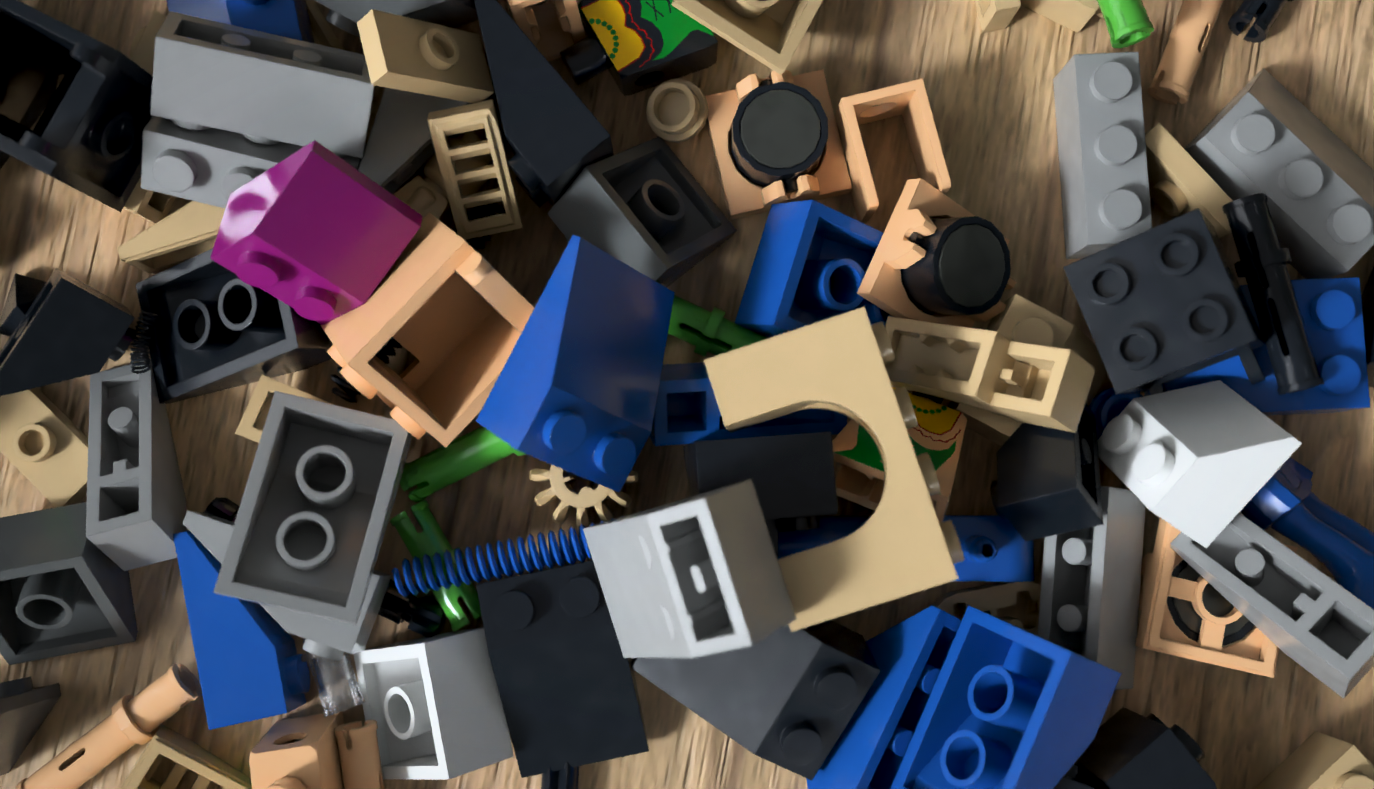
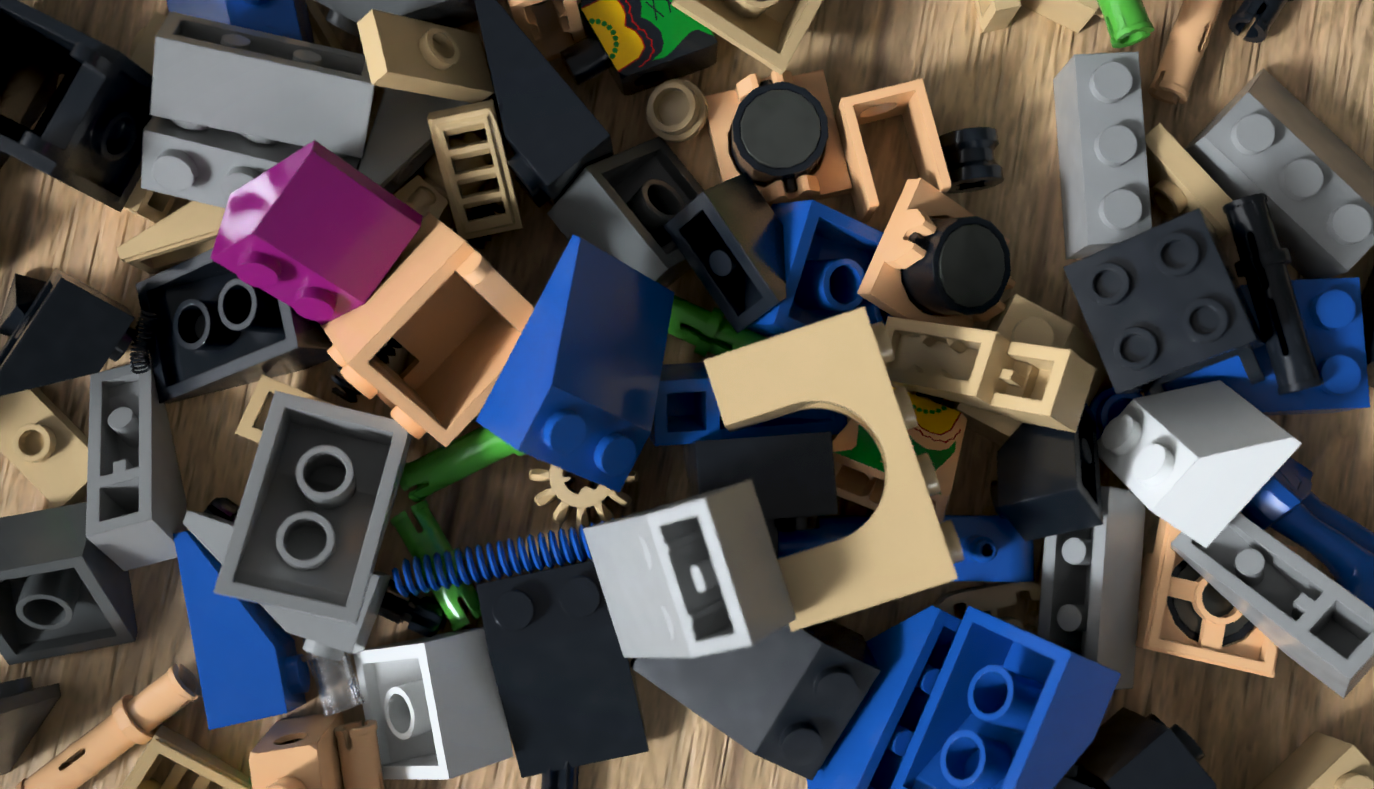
(734, 249): none -> black slope
(971, 159): none -> black wheel

